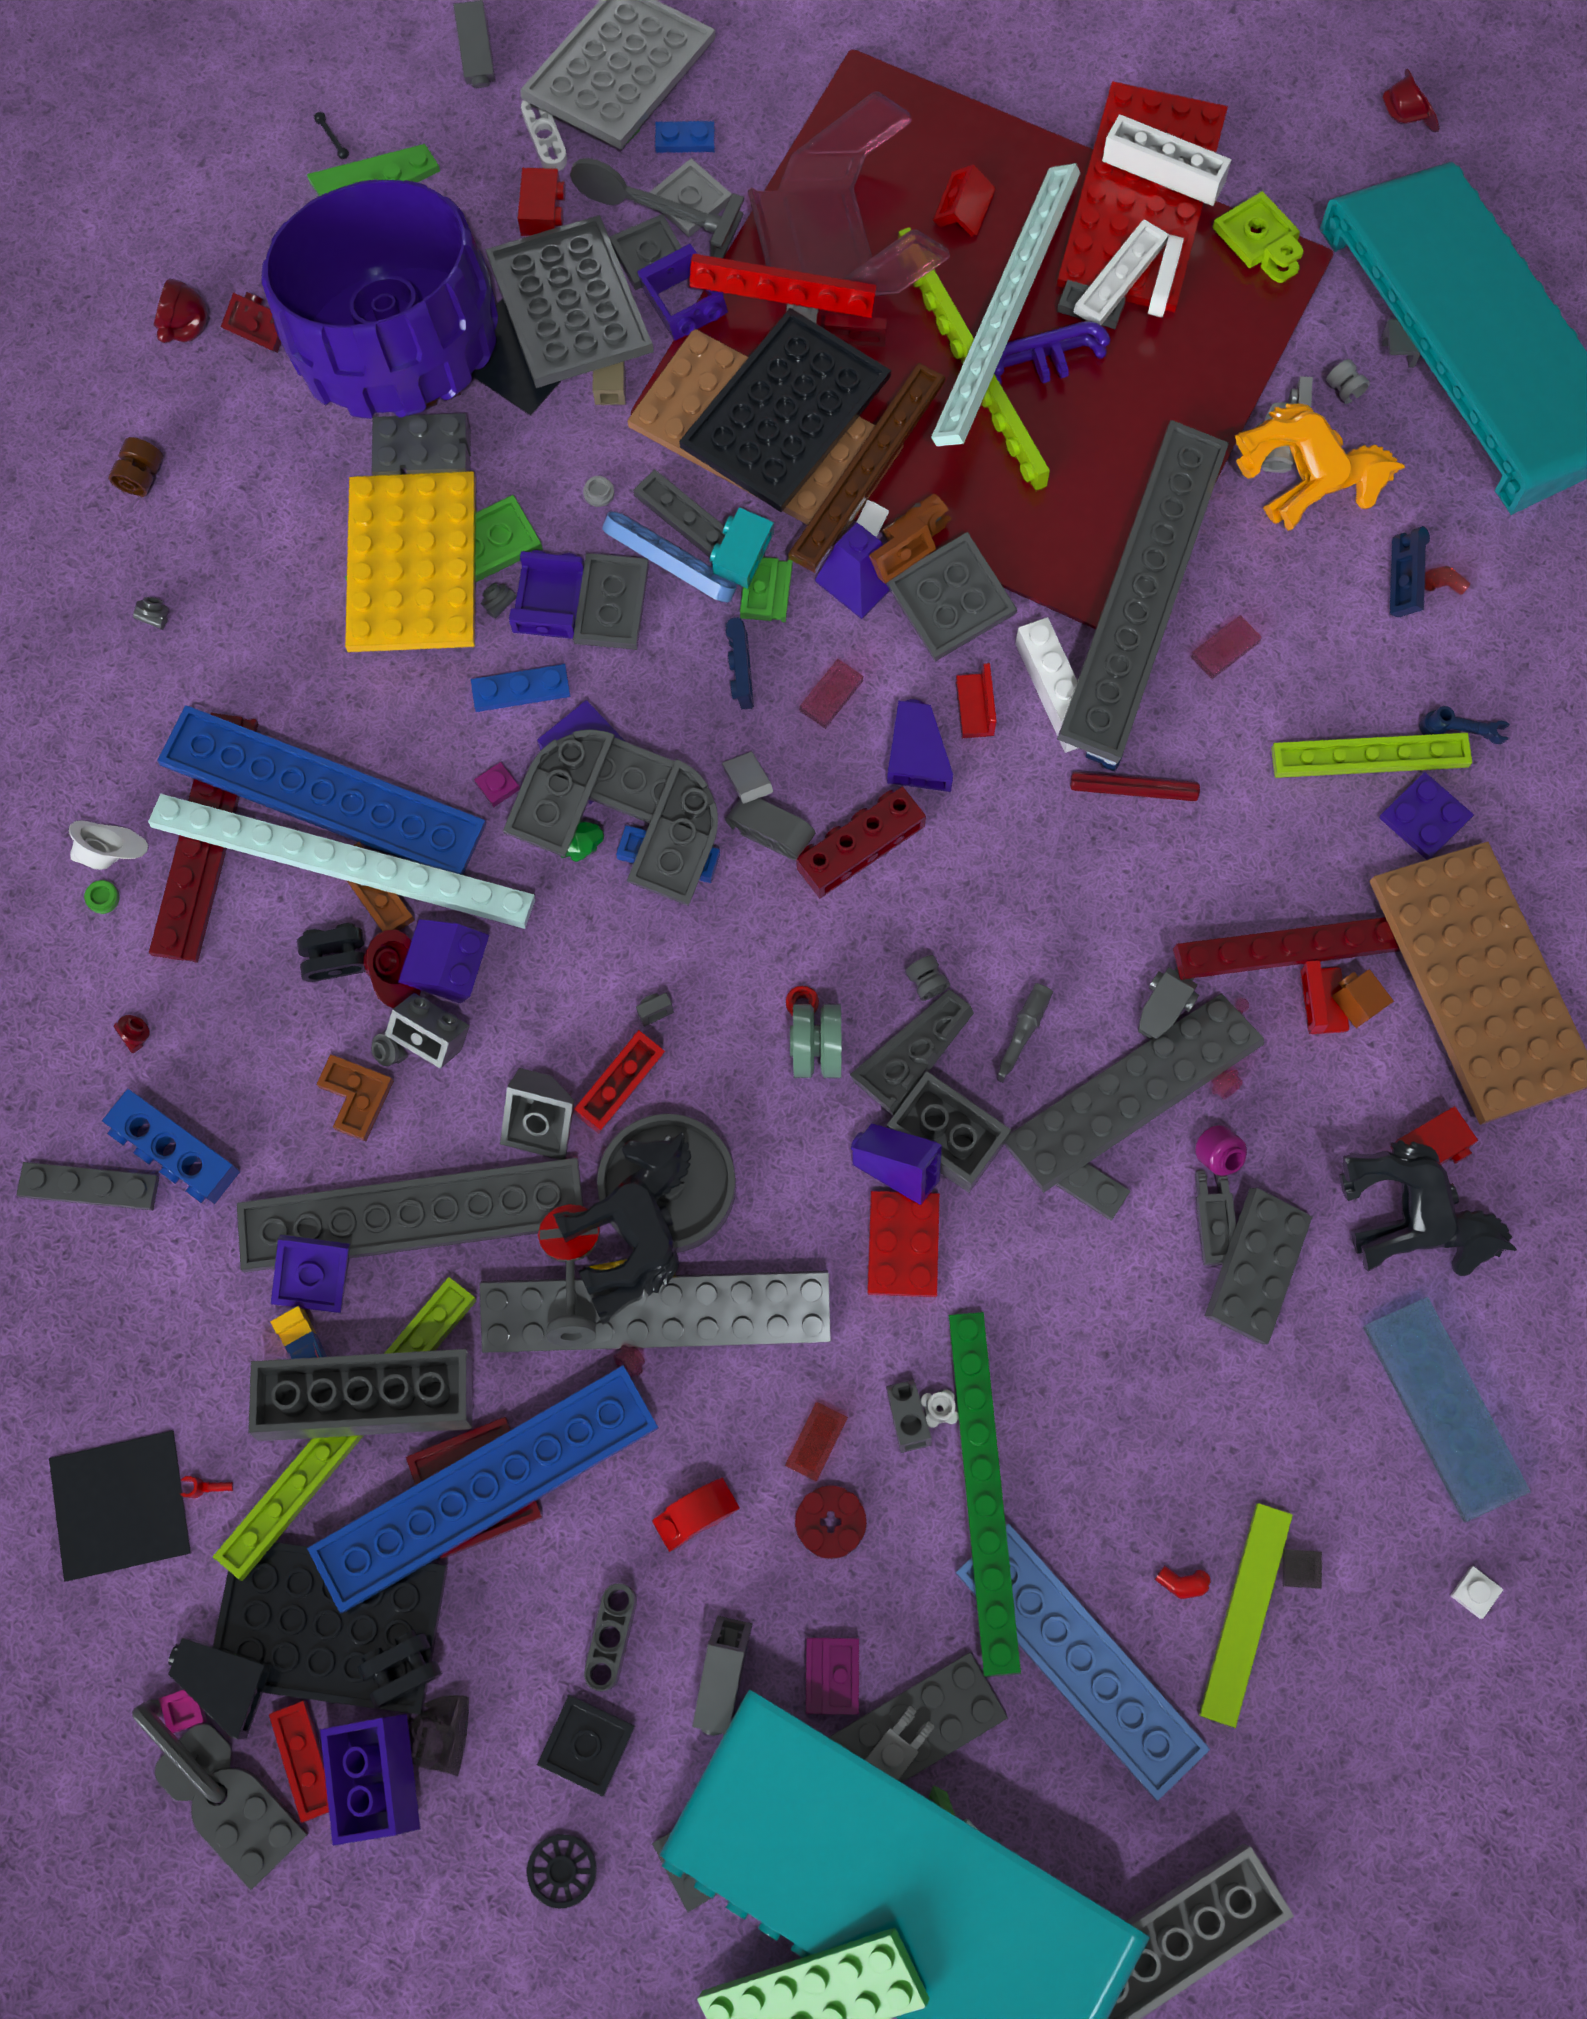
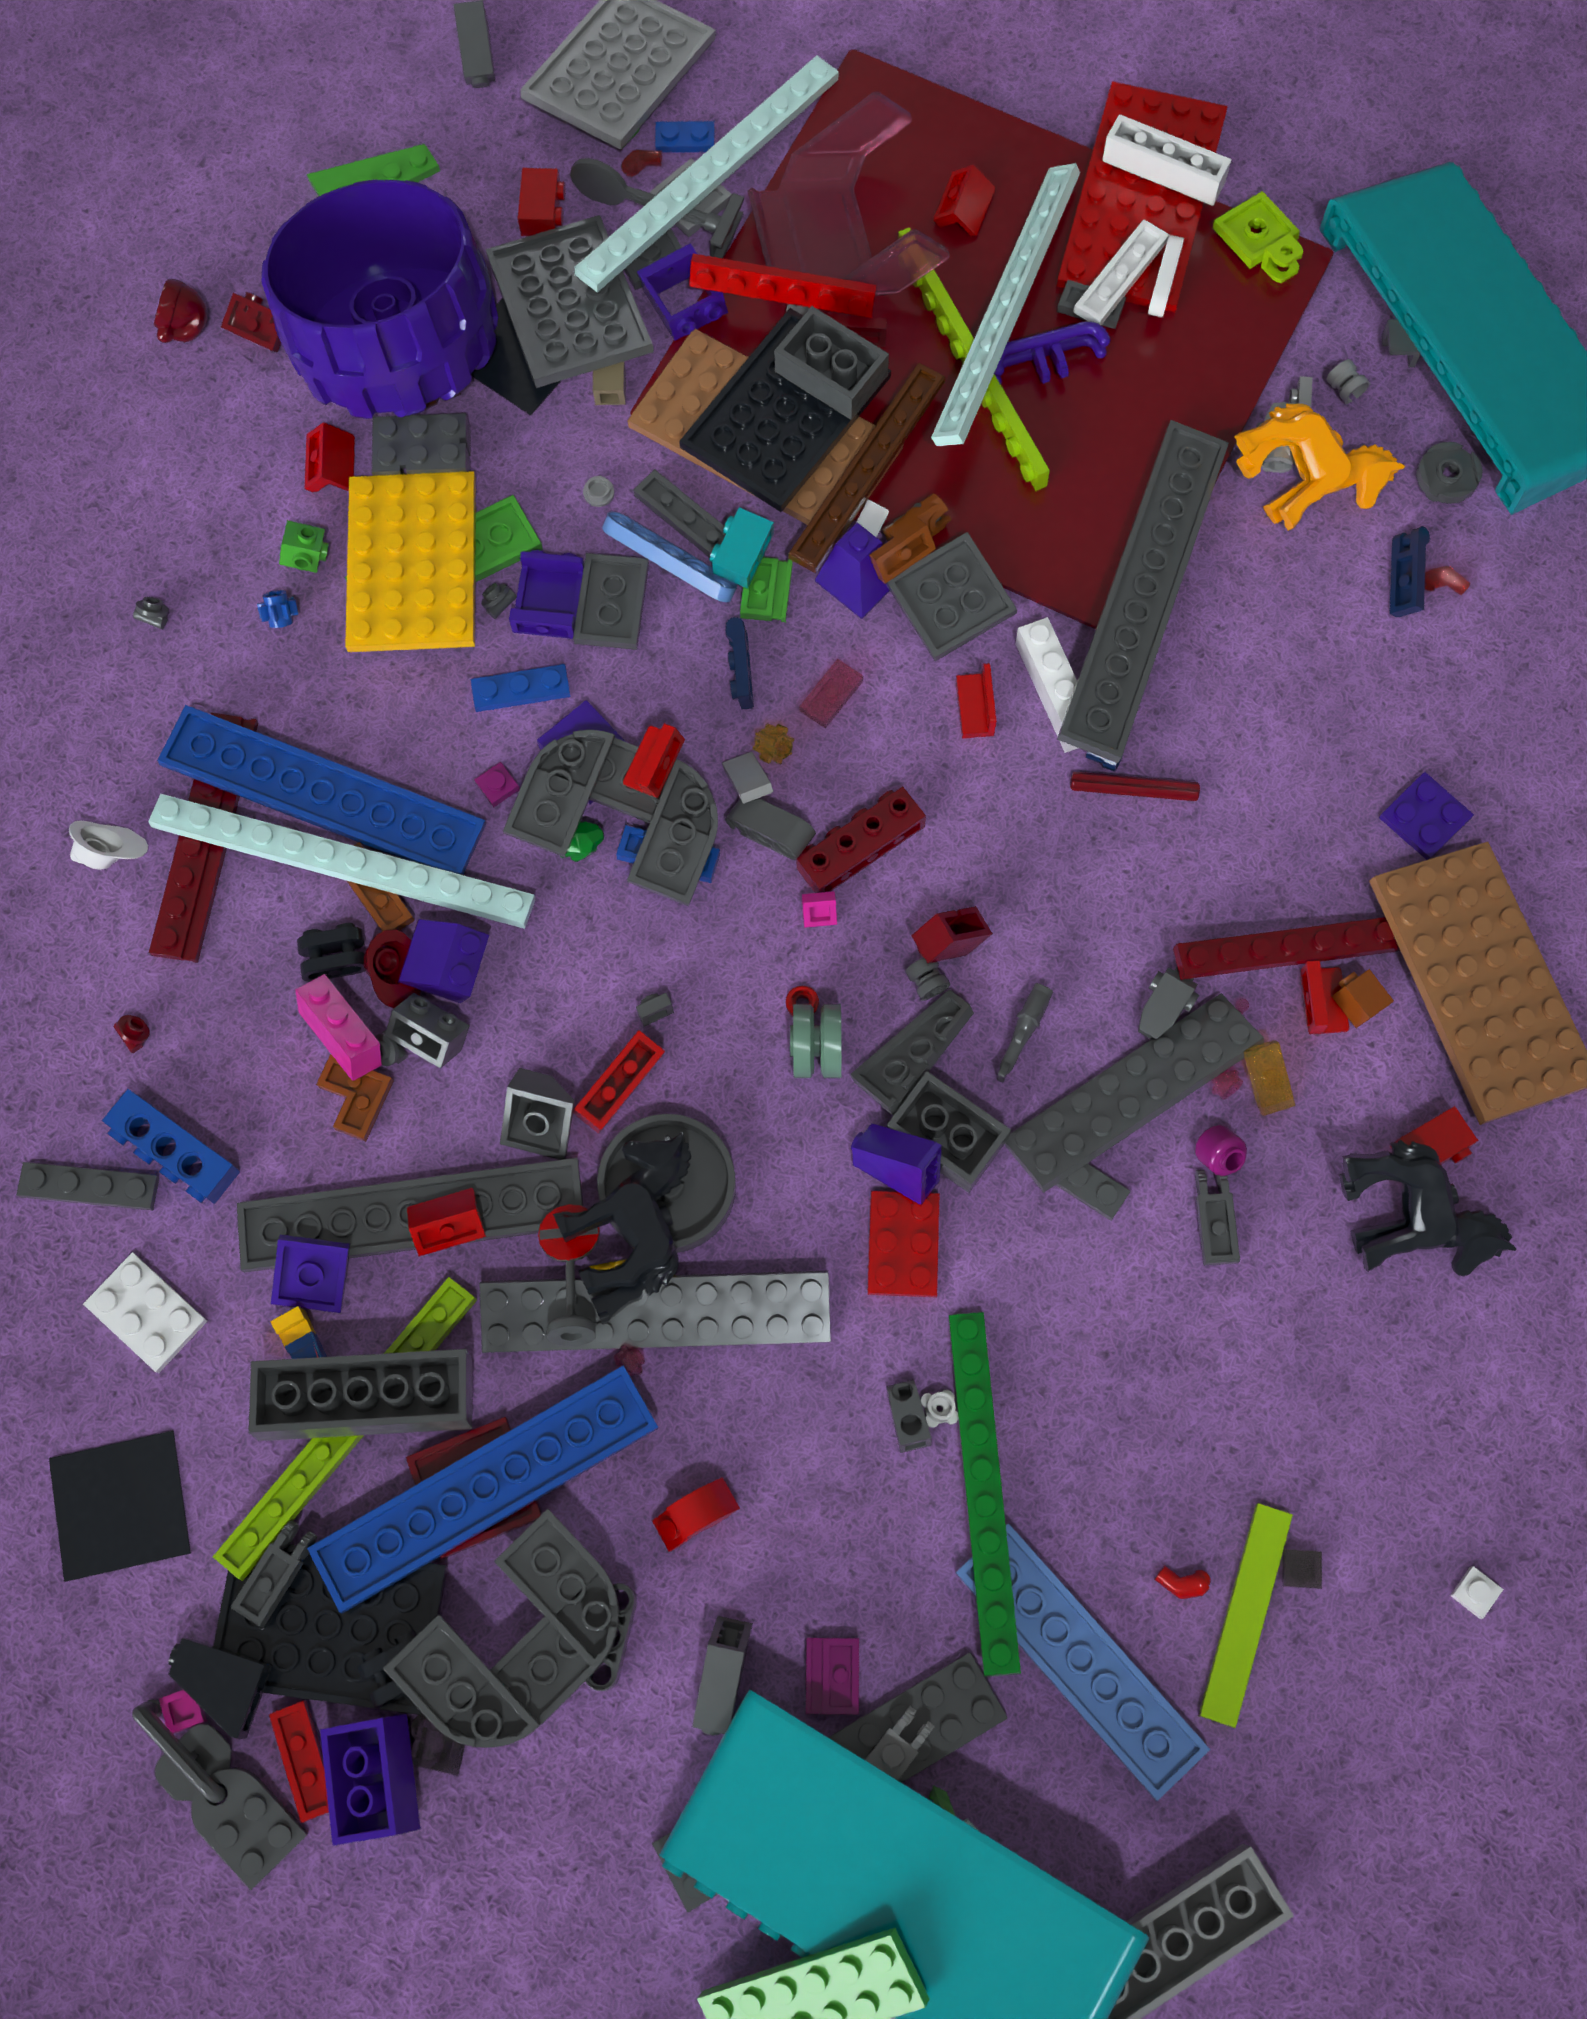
(101, 897): bright green tile -> none
(136, 466): reddish brown wheel -> none
(145, 1312): none -> white plate
(205, 1487): red hand -> none
(272, 1576): none -> dark grey hinge
(277, 609): none -> blue gear
(303, 546): none -> bright green brick
(320, 118): black hinge -> none
(329, 458): none -> red panel
(338, 1027): none -> dark pink brick
(445, 1222): none -> red panel
(541, 1670): none -> dark grey plate
(542, 144): white beam -> none
(561, 1871): black wheel -> none
(586, 1745): black plate -> none
(639, 159): none -> clear red arm
(654, 760): none -> red panel
(705, 174): none -> light aqua plate
(773, 743): none -> clear yellow gear
(816, 1442): clear red plate -> none
(819, 909): none -> dark pink plate
(831, 362): none -> dark grey brick
(845, 1507): dark red plate -> none
(918, 749): dark purple slope -> none
(951, 934): none -> dark red piece
(1226, 647): clear pink plate -> none
(1258, 1266): dark grey plate -> none
(1269, 1077): none -> clear yellow plate
(1371, 755): lime plate -> none
(1408, 103): dark red piece -> none
(1444, 719): dark blue brick -> none
(1446, 489): none -> dark grey plate
(1446, 1410): clear light blue plate -> none

